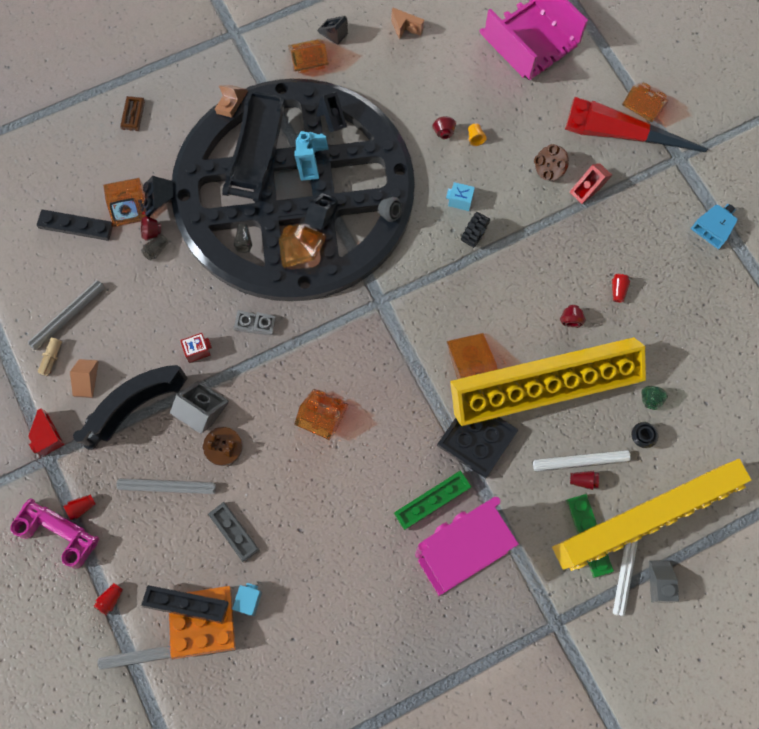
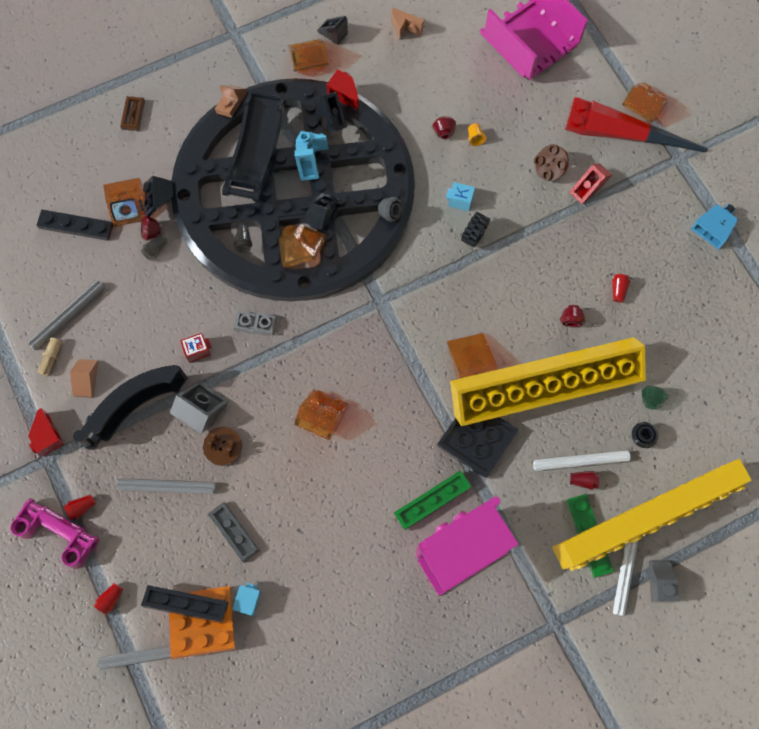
(345, 87): none -> red slope

